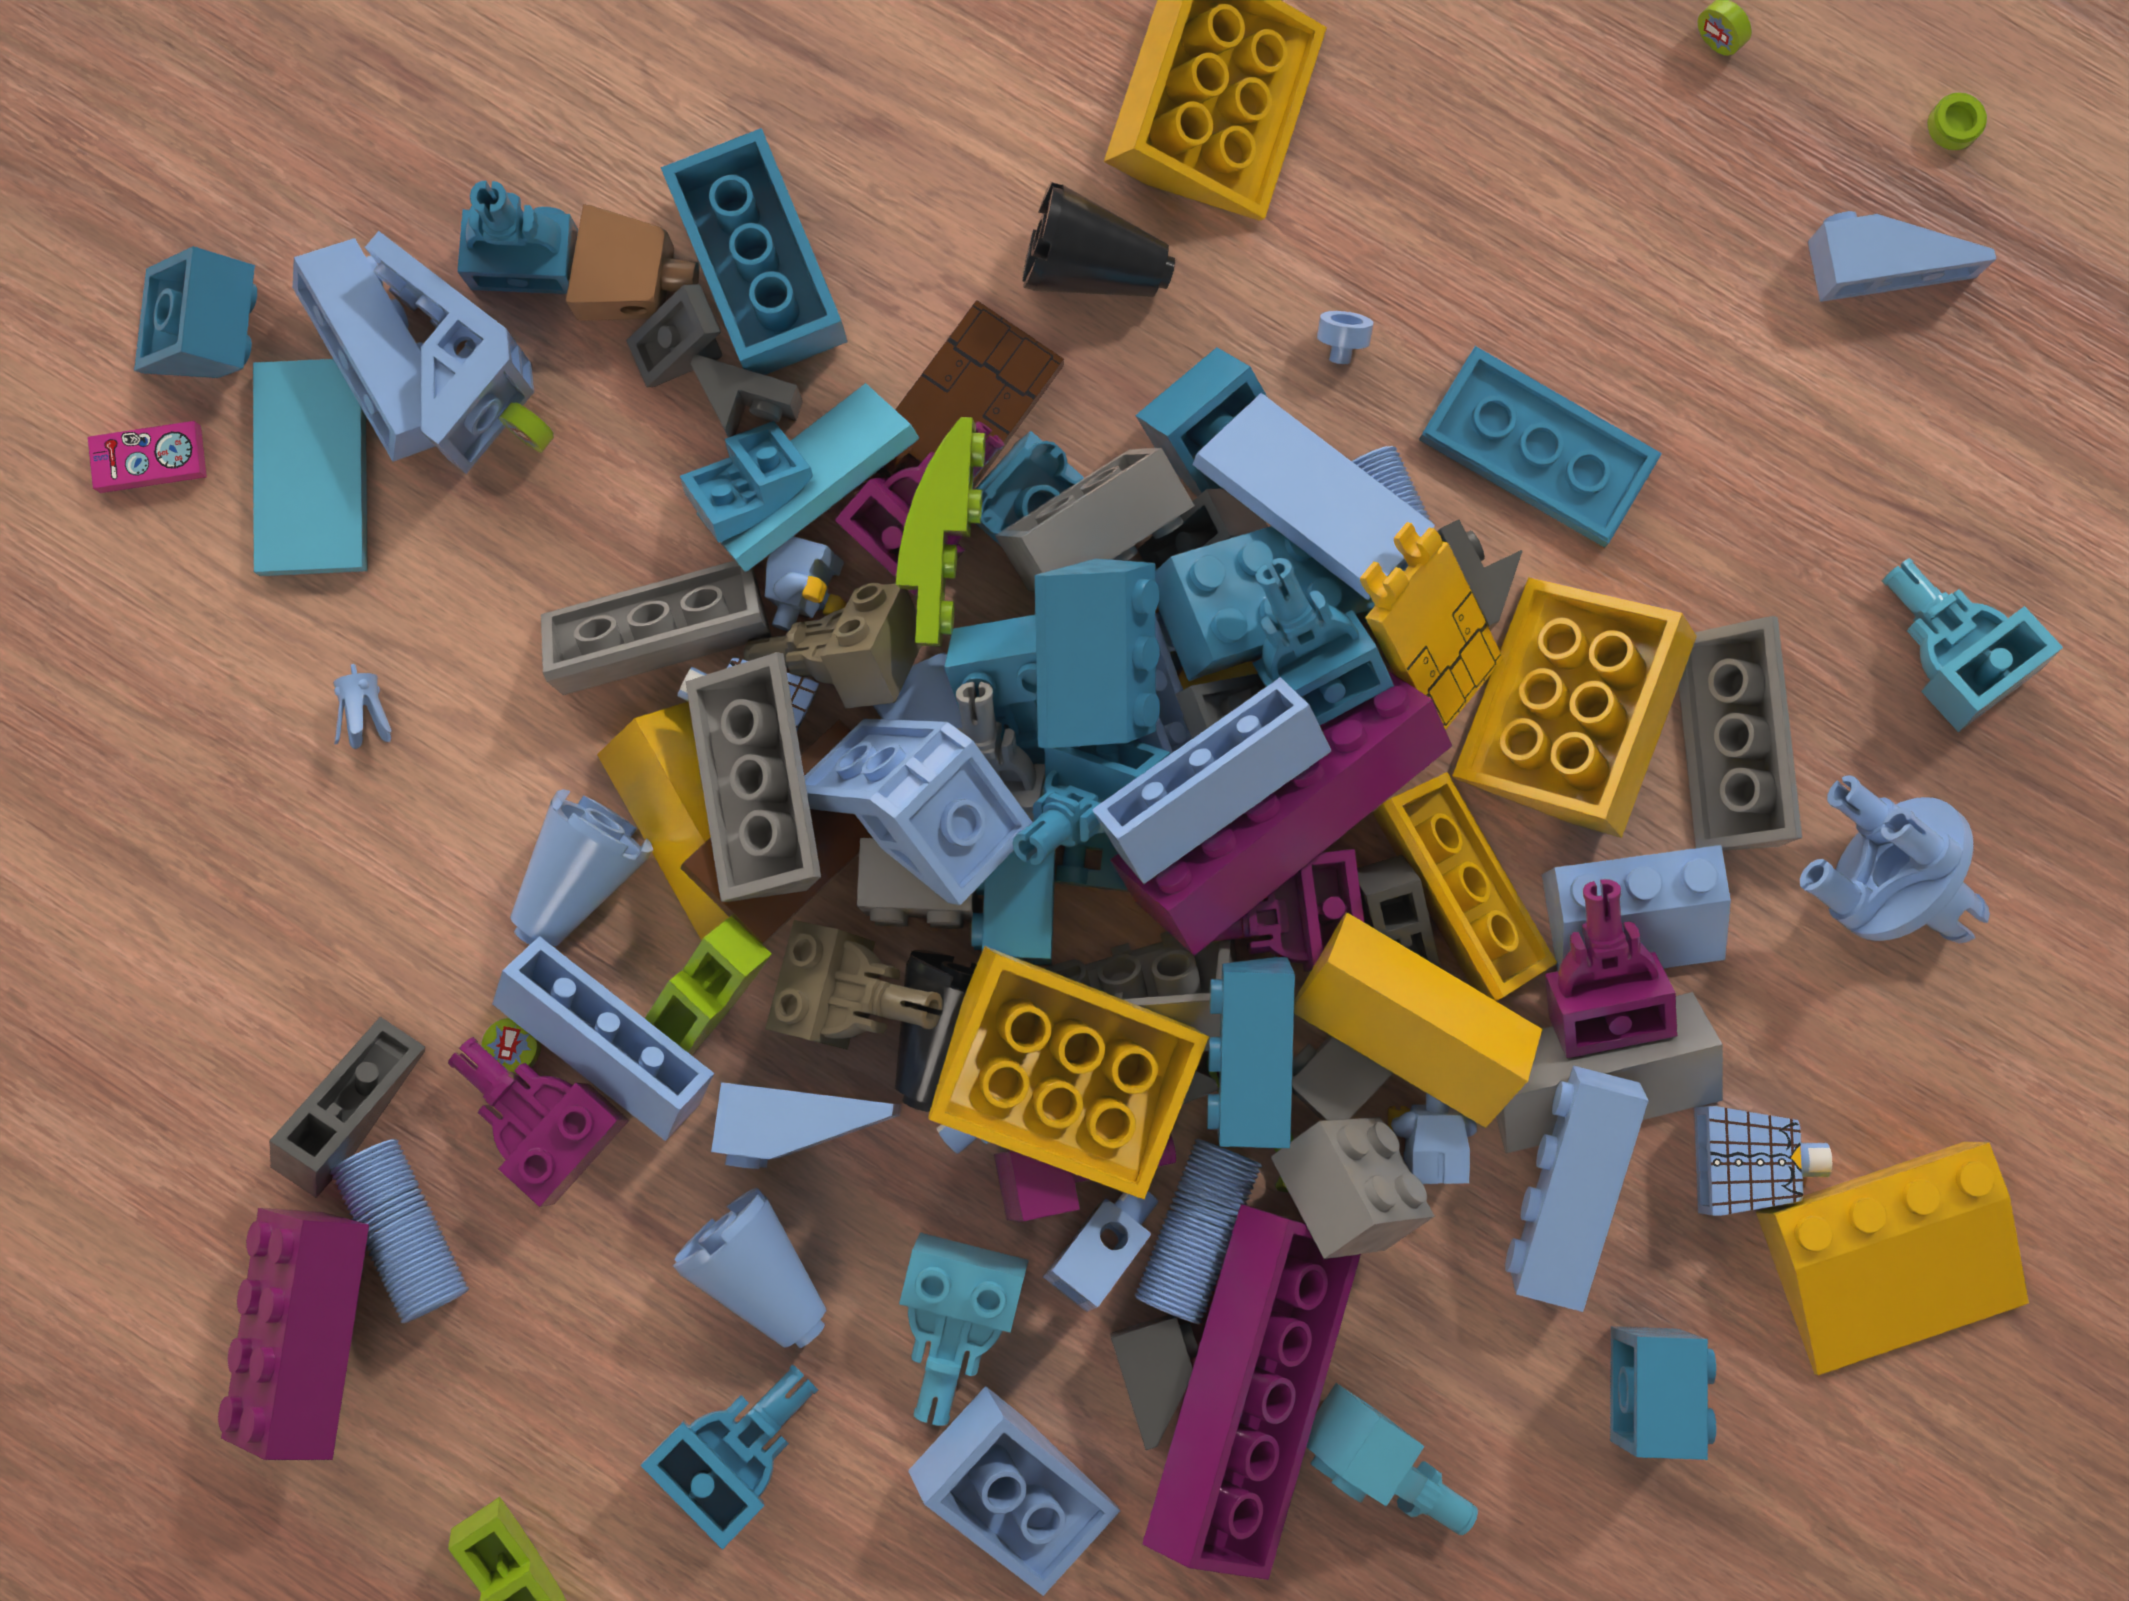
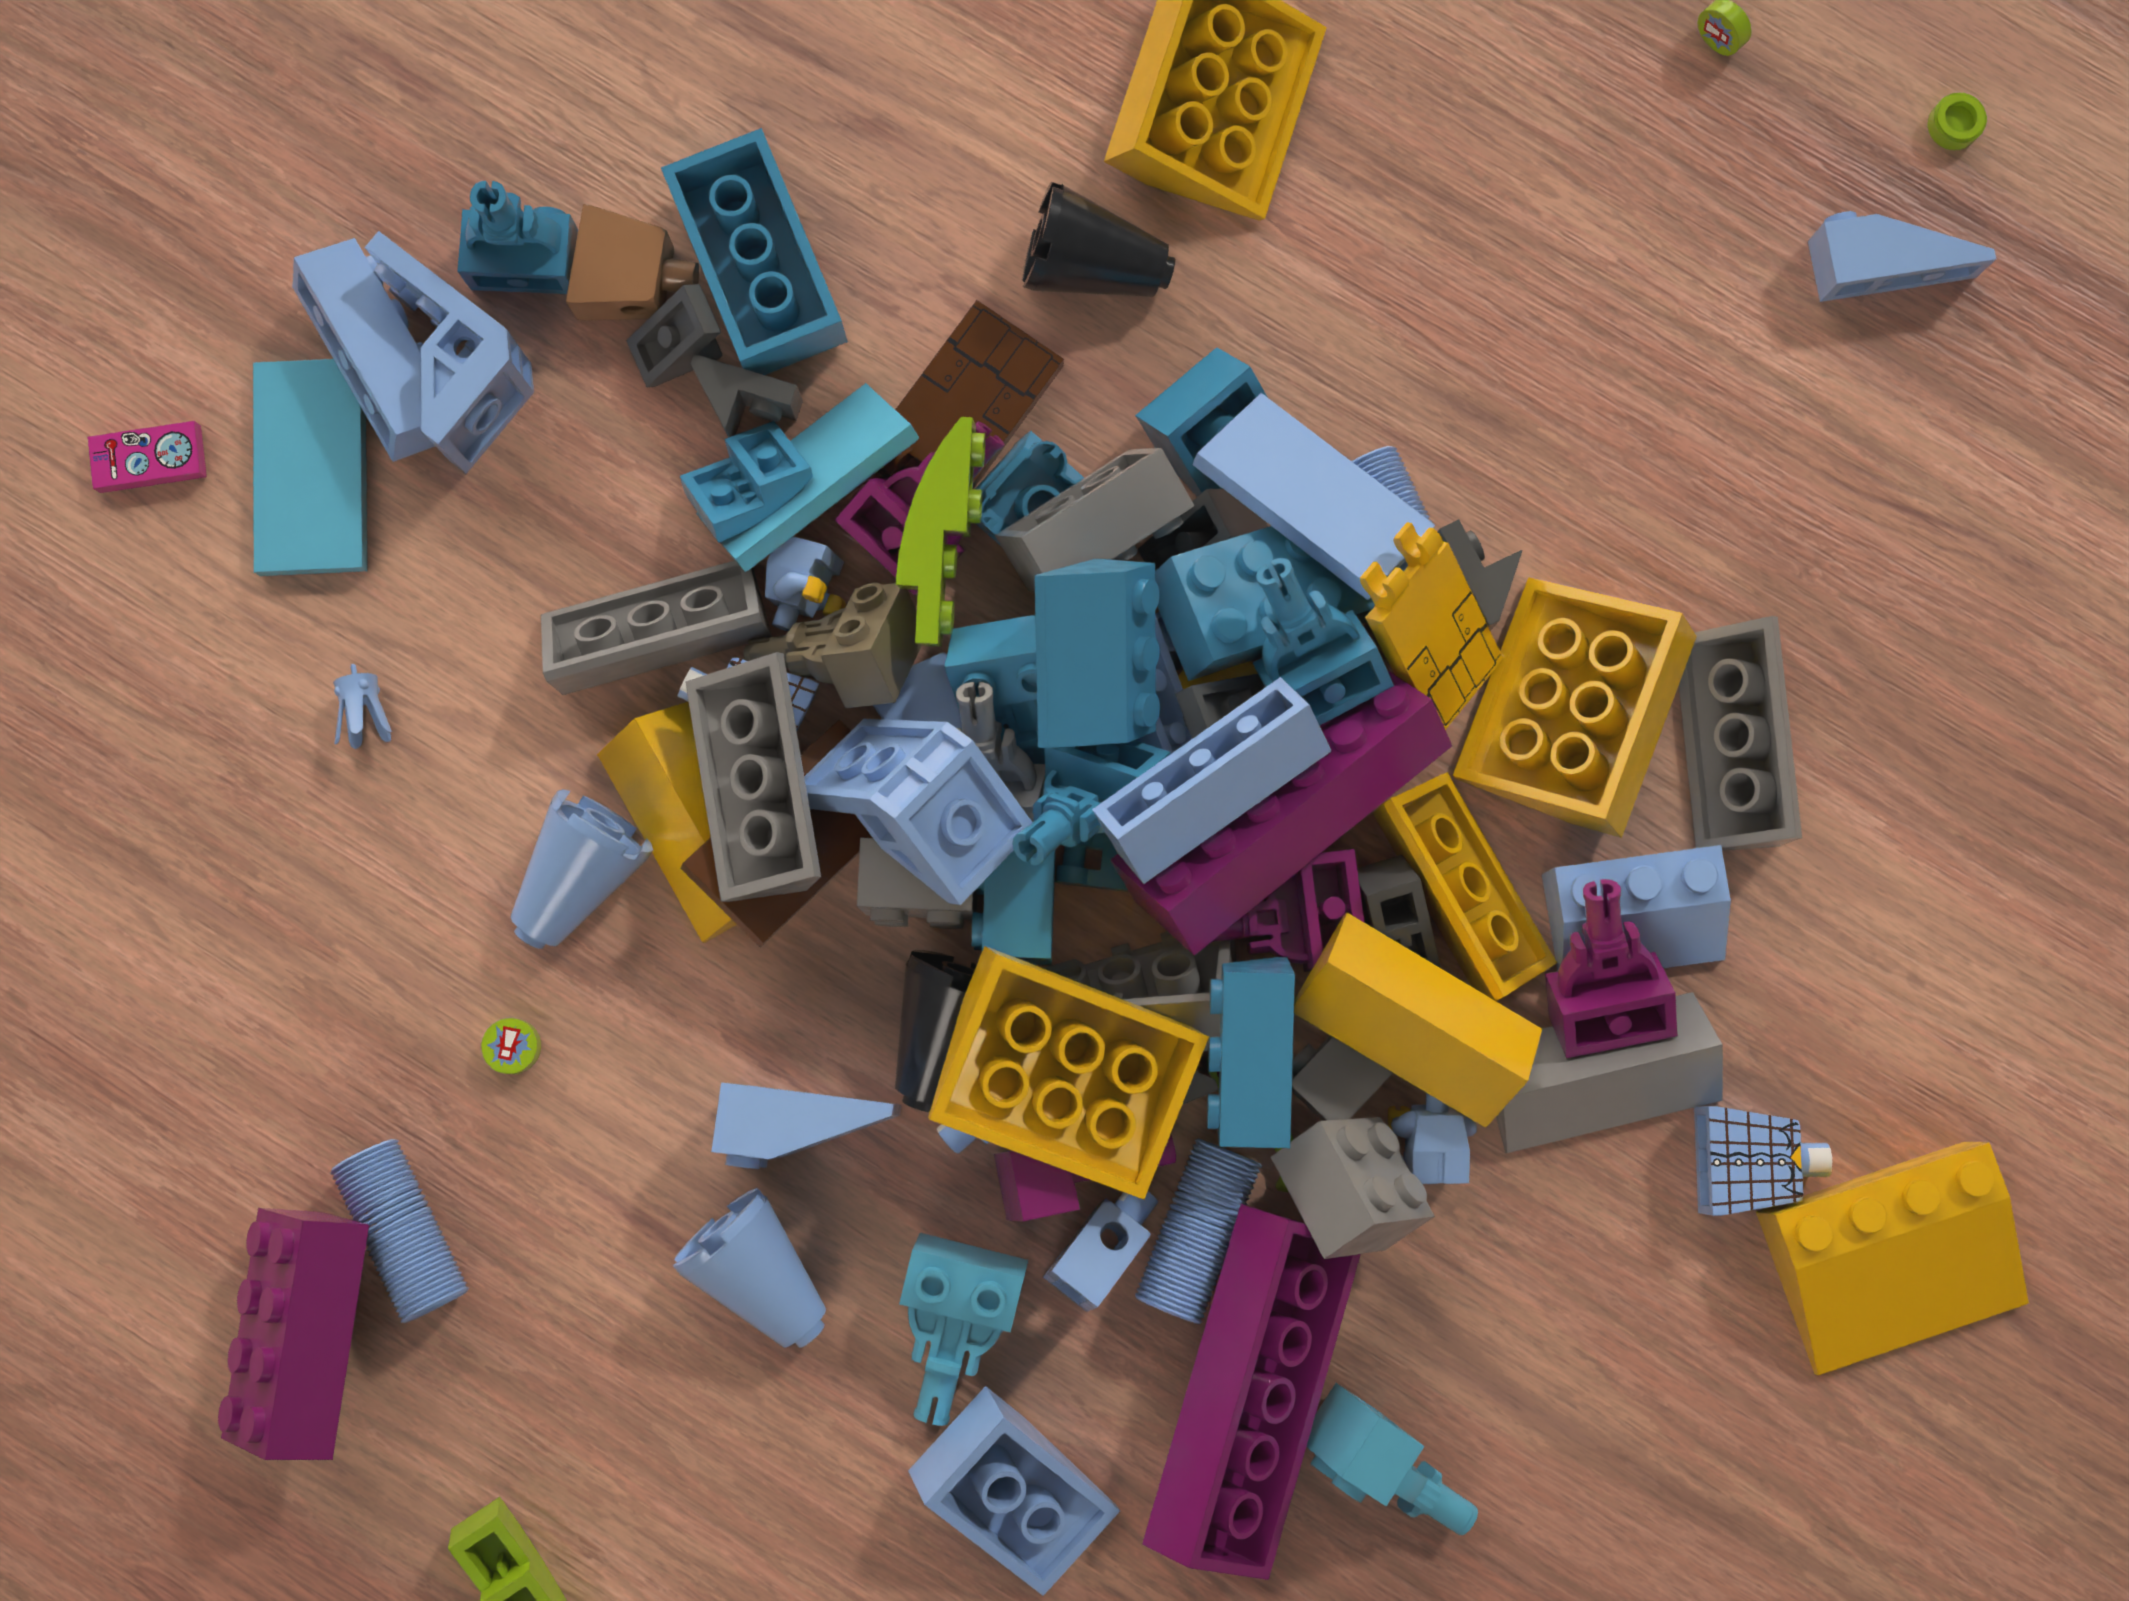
(196, 315): dark azure slope -> none
(344, 1107): dark grey slope -> none
(527, 426): lime tile -> none
(545, 1129): magenta brick -> none
(602, 1038): light blue brick -> none
(708, 985): lime slope -> none
(720, 1464): dark azure brick -> none
(834, 986): dark tan brick -> none
(1155, 1371): dark grey slope -> none
(1344, 333): light blue tile -> none
(1540, 446): dark azure tile -> none
(1576, 1188): light blue brick -> none
(1661, 1393): dark azure brick -> none
(1898, 868): light blue piece -> none
(1968, 647): medium azure brick -> none

